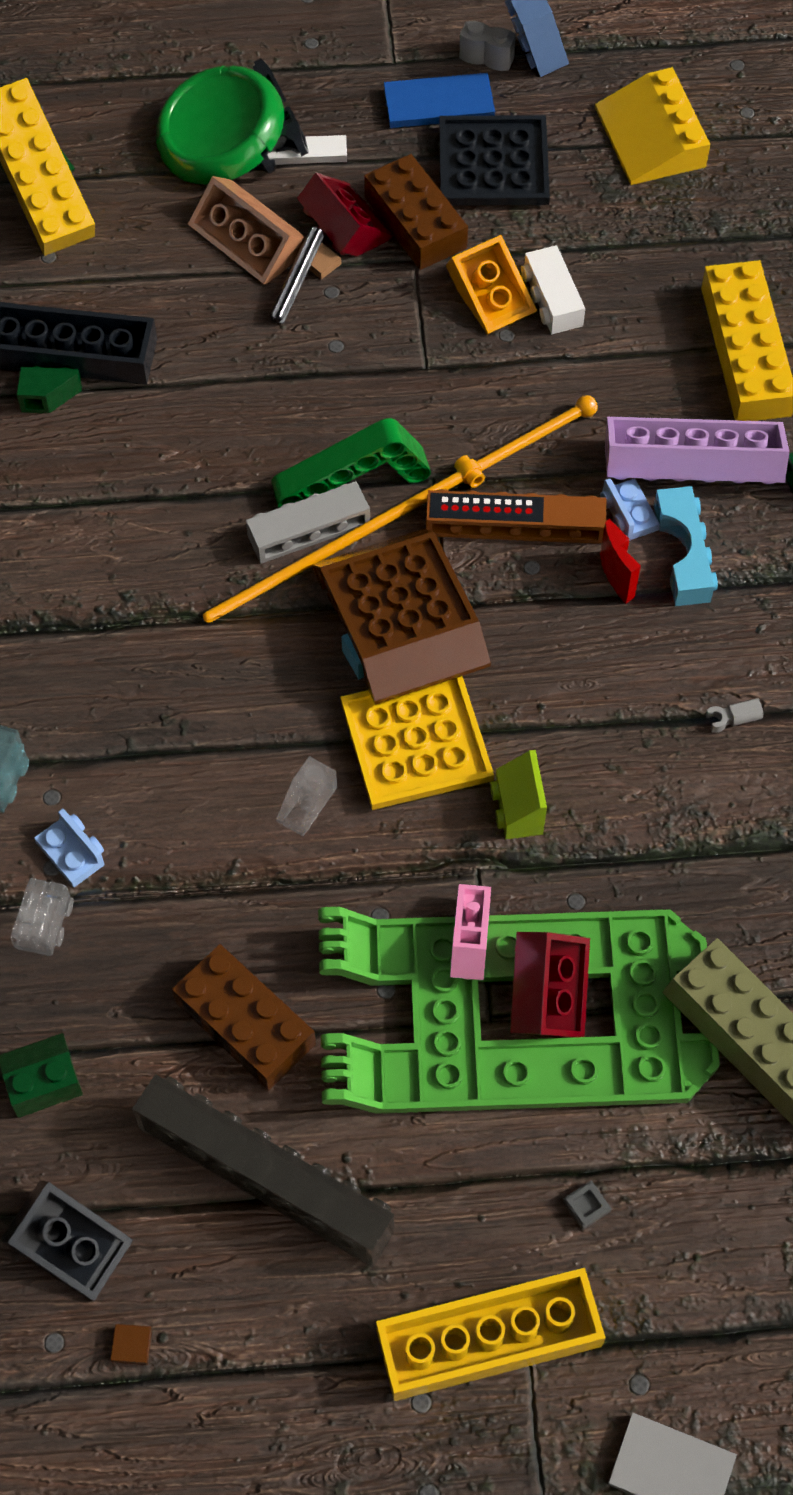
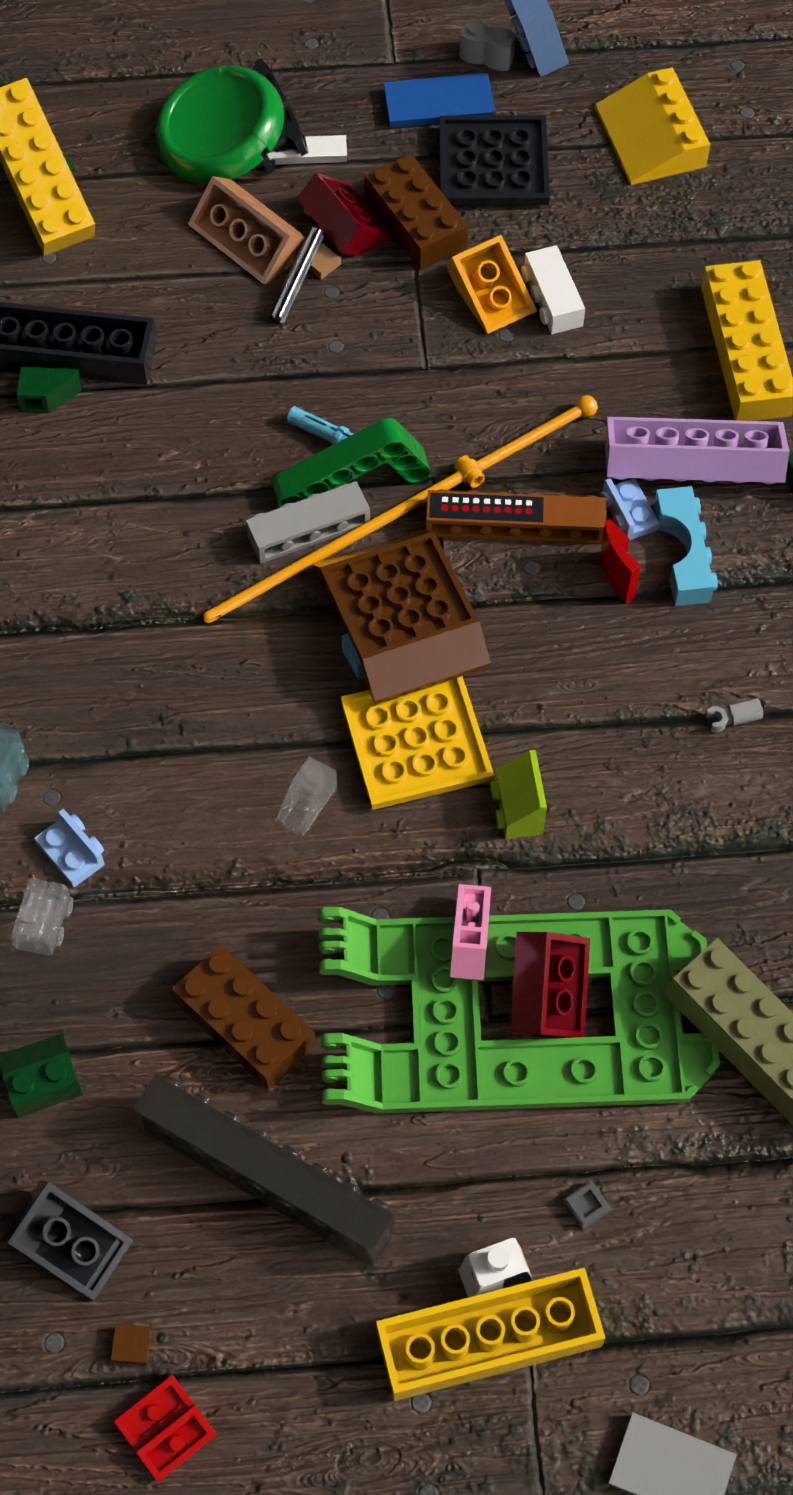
(165, 1427): none -> red slope
(317, 426): none -> medium azure pin
(494, 1268): none -> white torso

